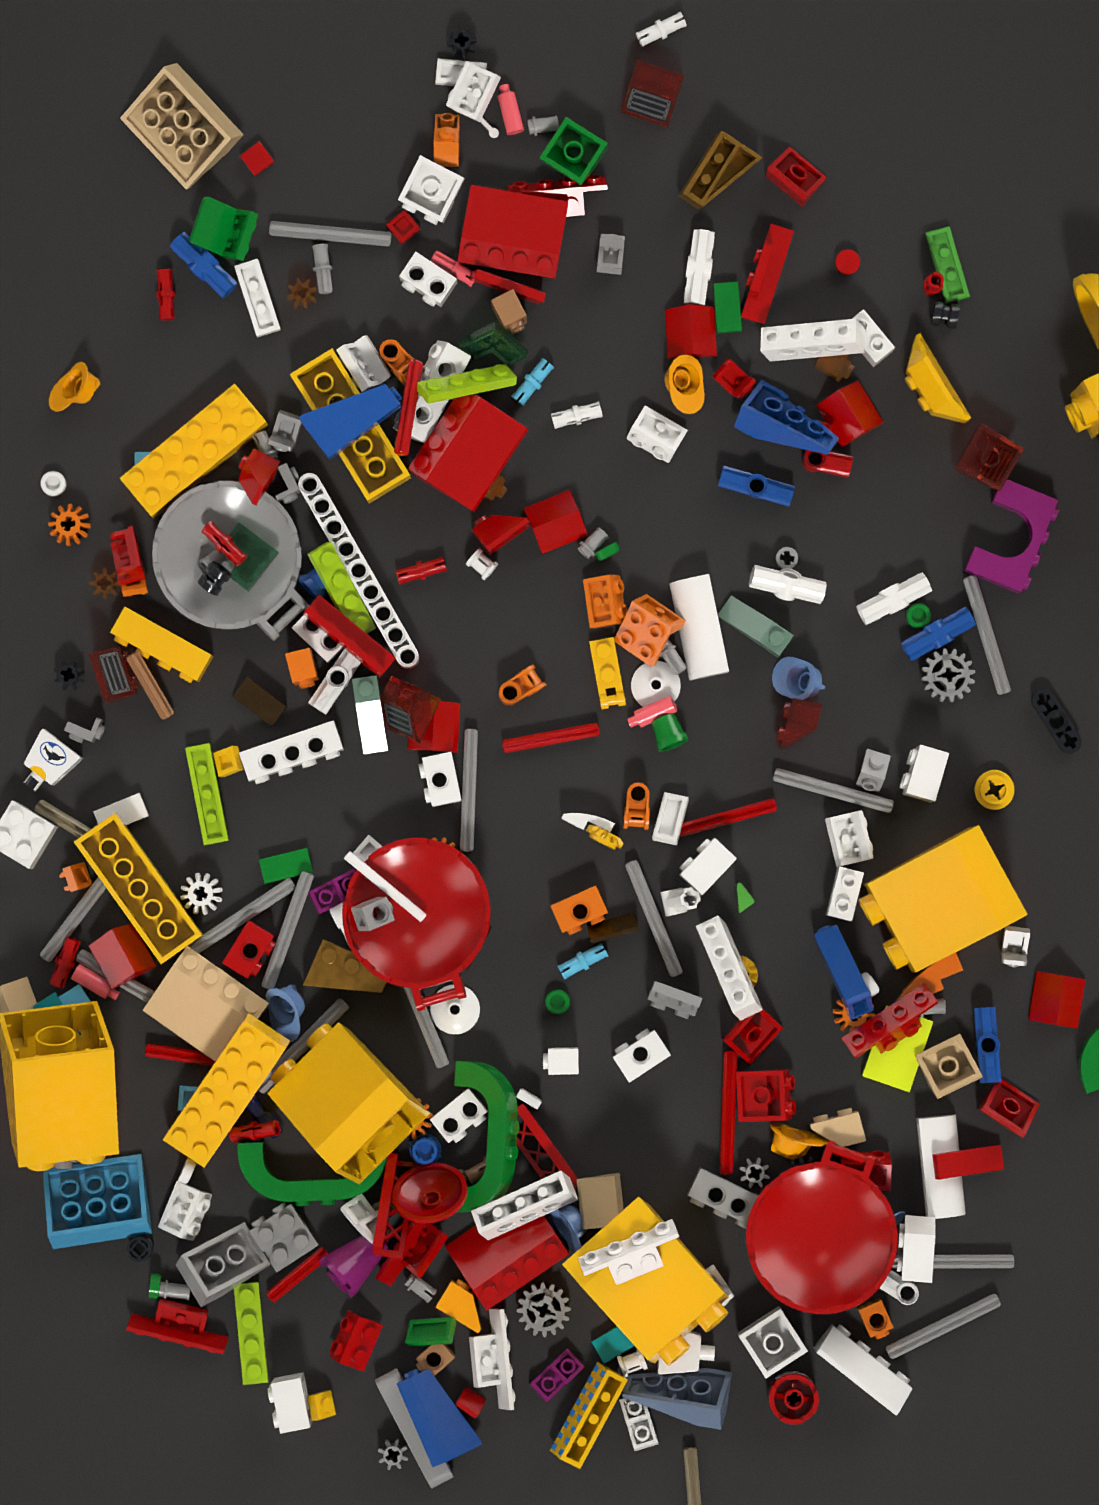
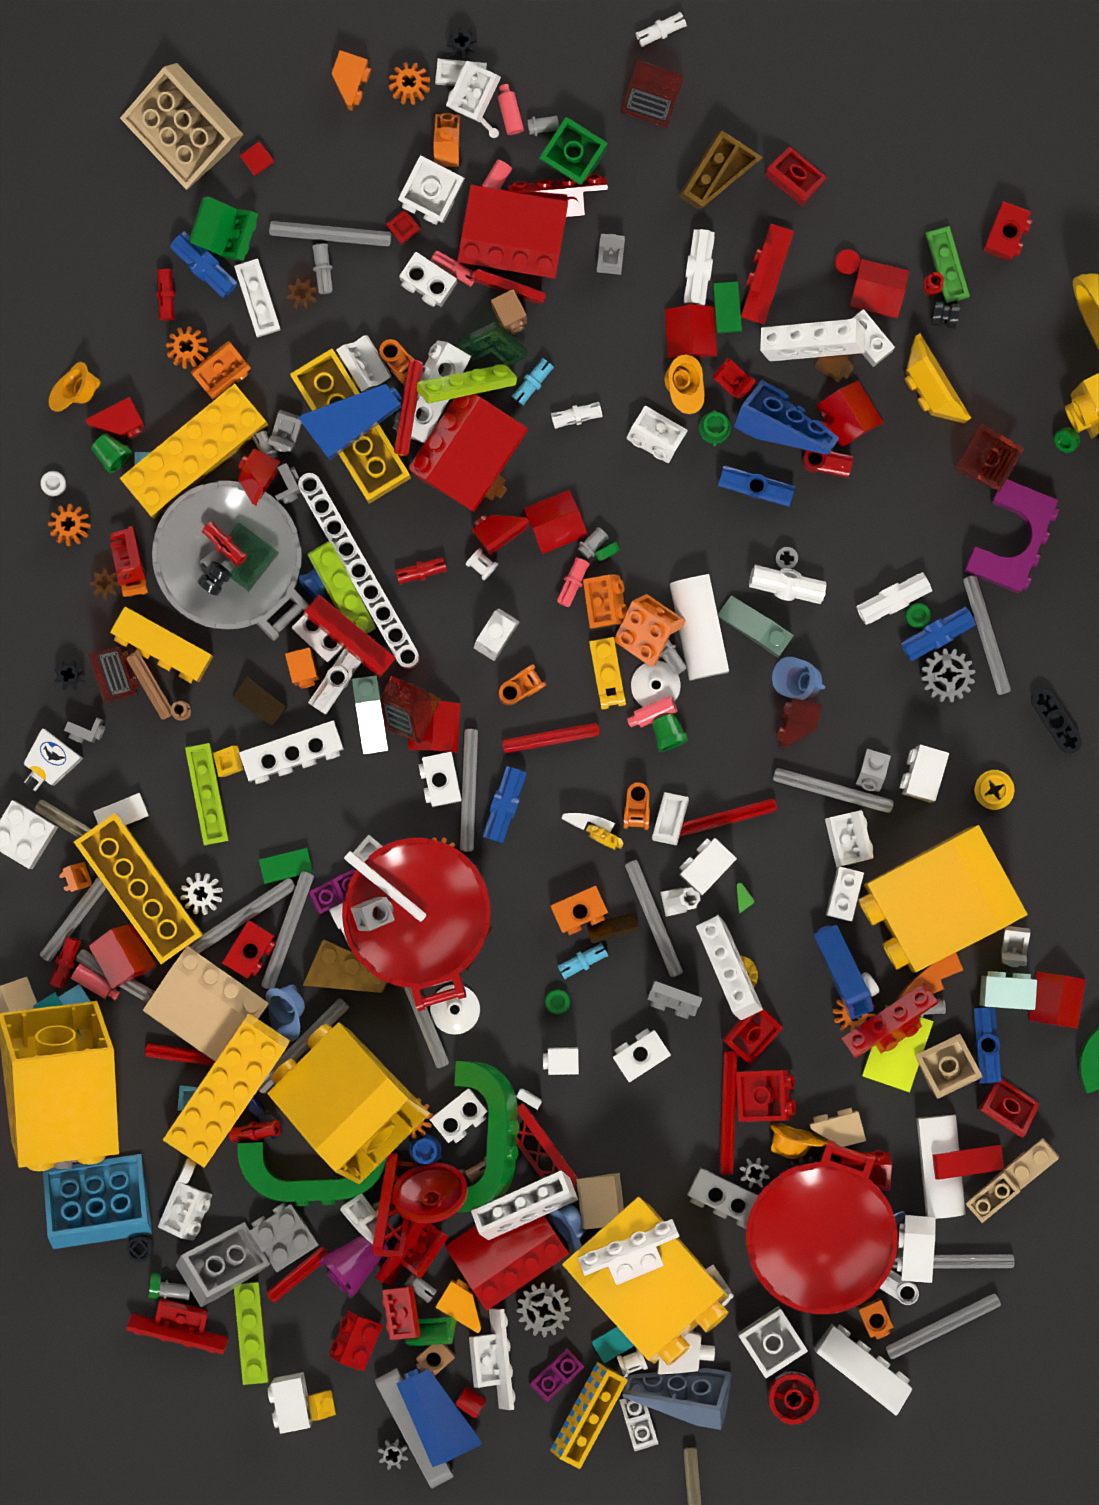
(111, 452): none -> green piece
(118, 420): none -> red slope
(175, 710): none -> medium nougat pin
(187, 356): none -> orange gear
(221, 370): none -> orange bracket
(349, 76): none -> orange slope
(401, 1312): none -> red bracket
(410, 75): none -> orange gear
(495, 634): none -> white torso
(497, 175): none -> coral cylinder
(504, 804): none -> blue piece
(572, 582): none -> coral axle
(714, 428): none -> green piece
(879, 288): none -> red slope
(1006, 992): none -> light aqua brick
(1007, 216): none -> red brick
(1012, 1180): none -> tan slope
(1067, 439): none -> green tile

